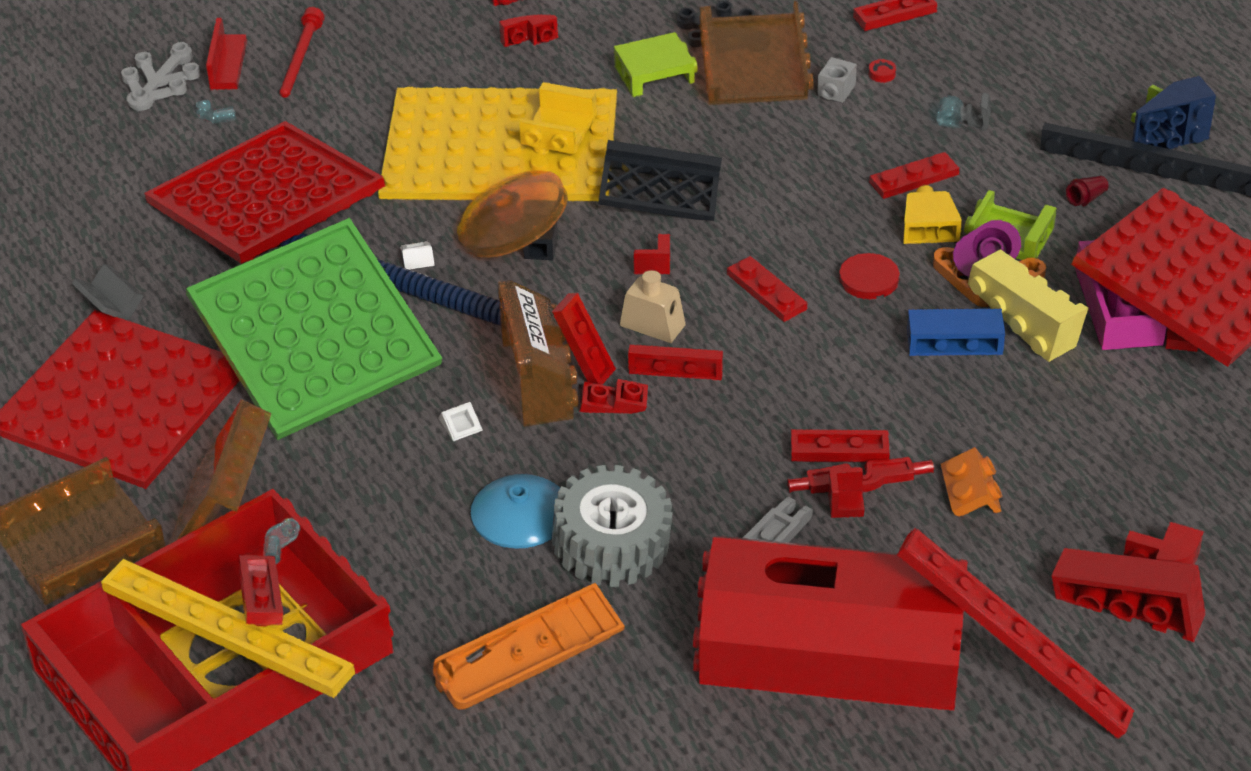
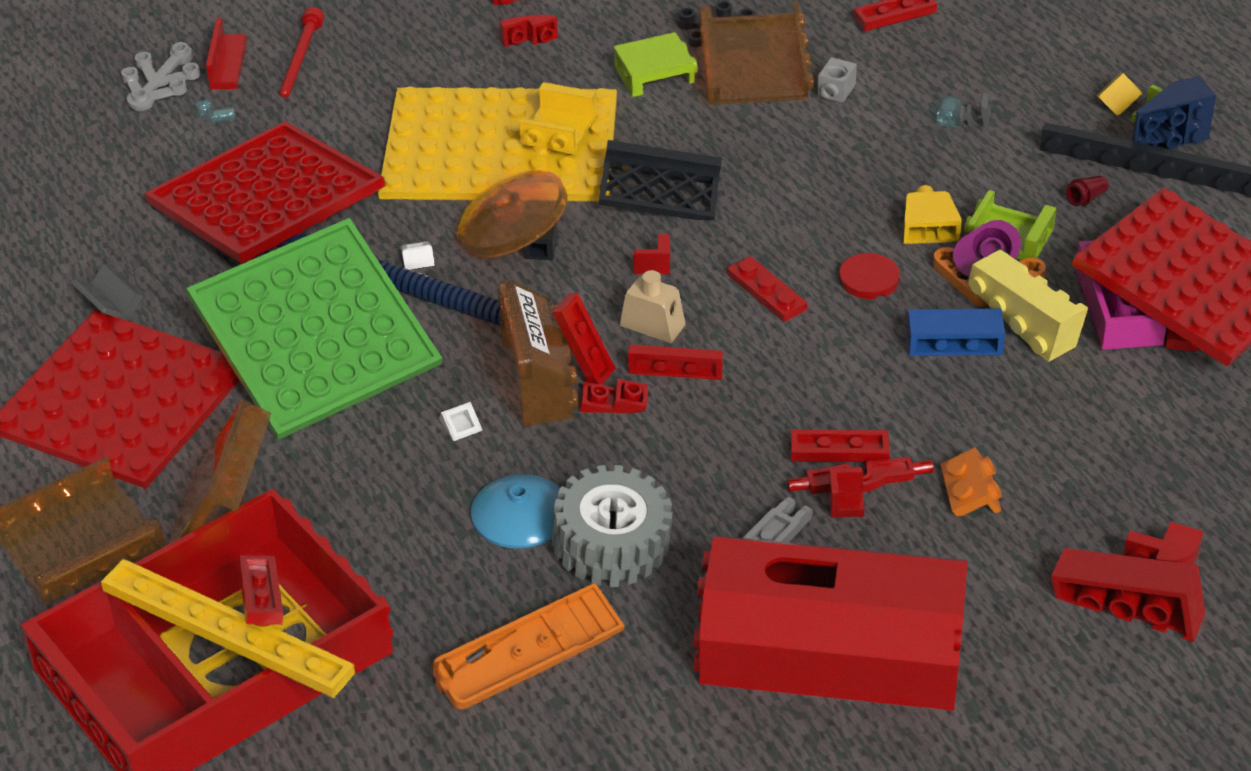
(279, 537): clear light blue arm -> none
(882, 70): red tile -> none
(914, 175): red plate -> none
(1016, 633): red tile -> none
(1119, 94): none -> yellow panel

